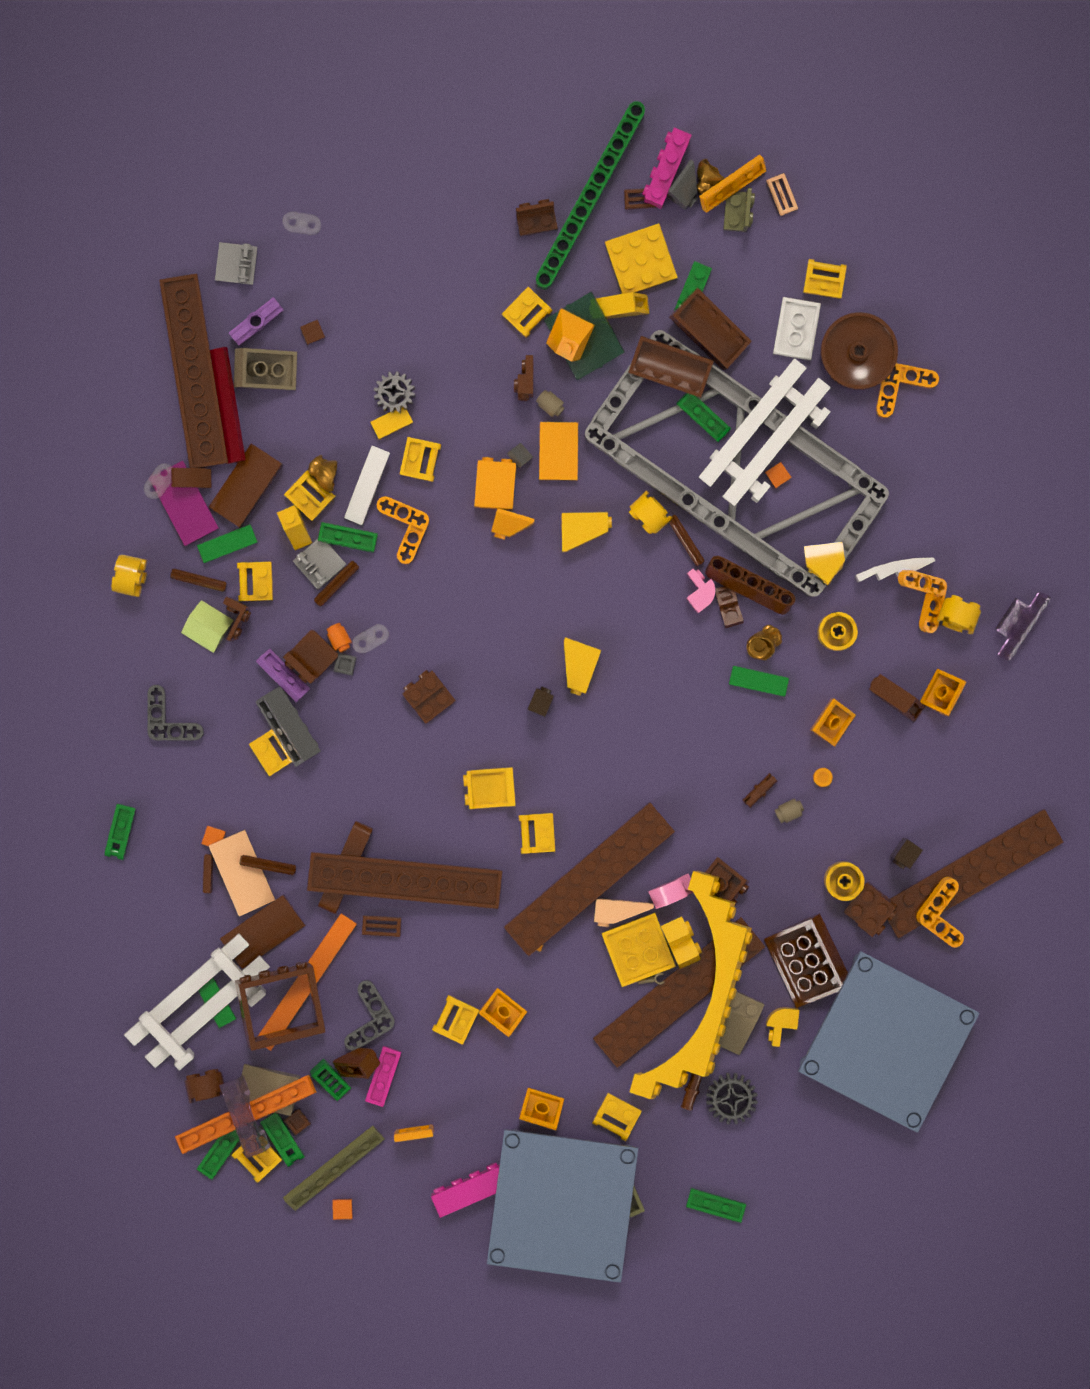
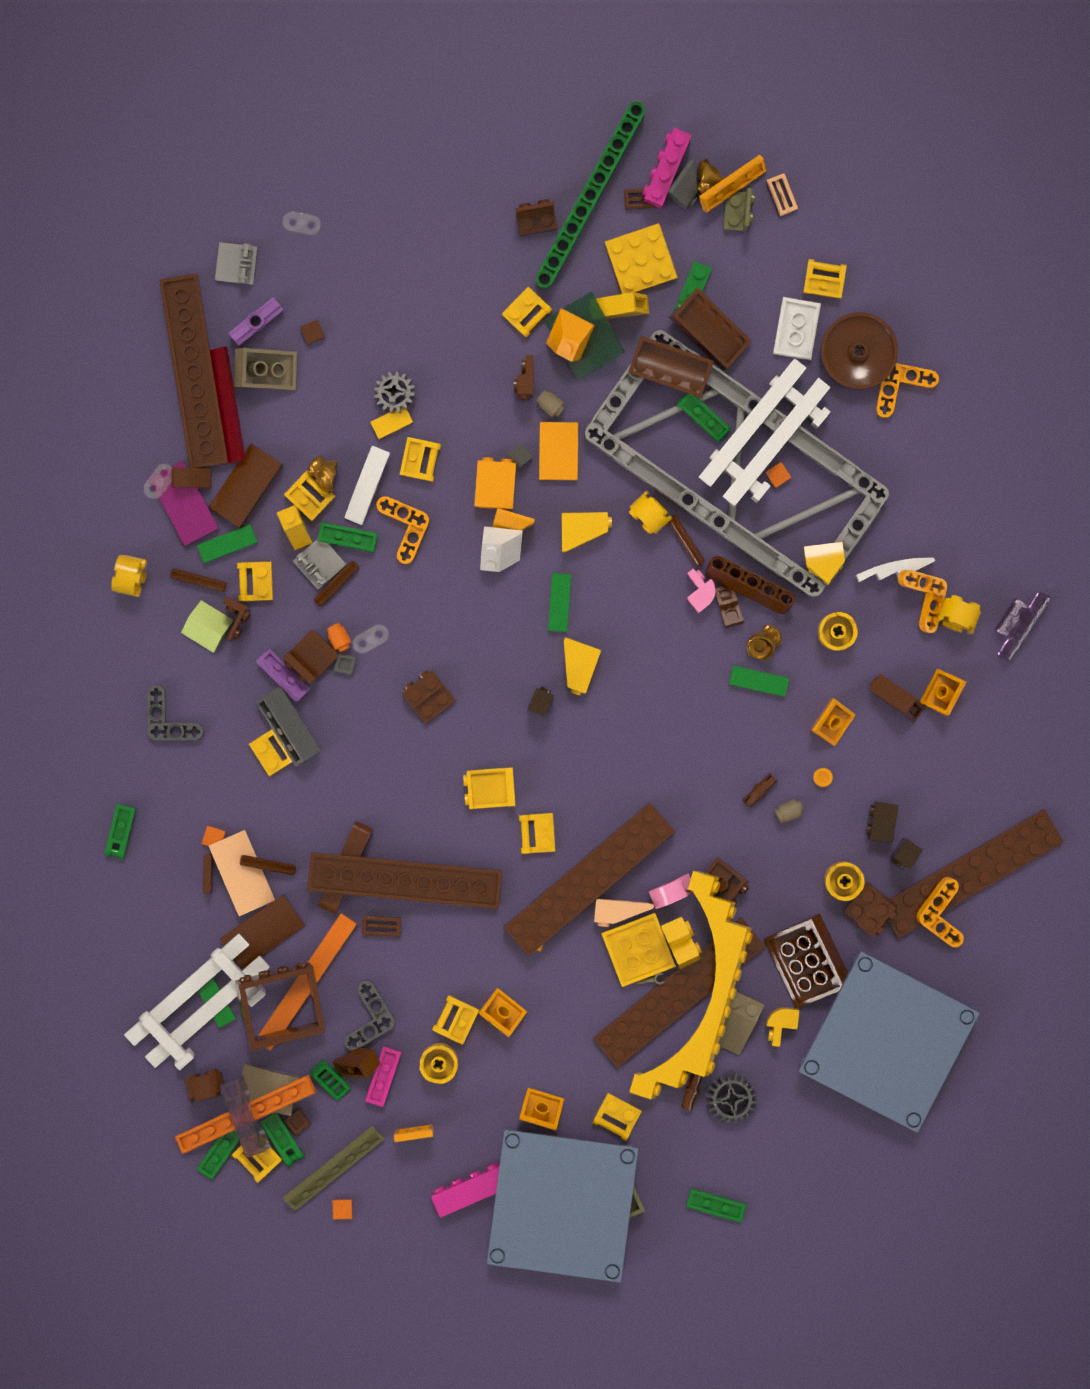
(435, 1073): none -> yellow brick
(500, 548): none -> white slope
(559, 602): none -> green tile
(882, 822): none -> dark brown brick

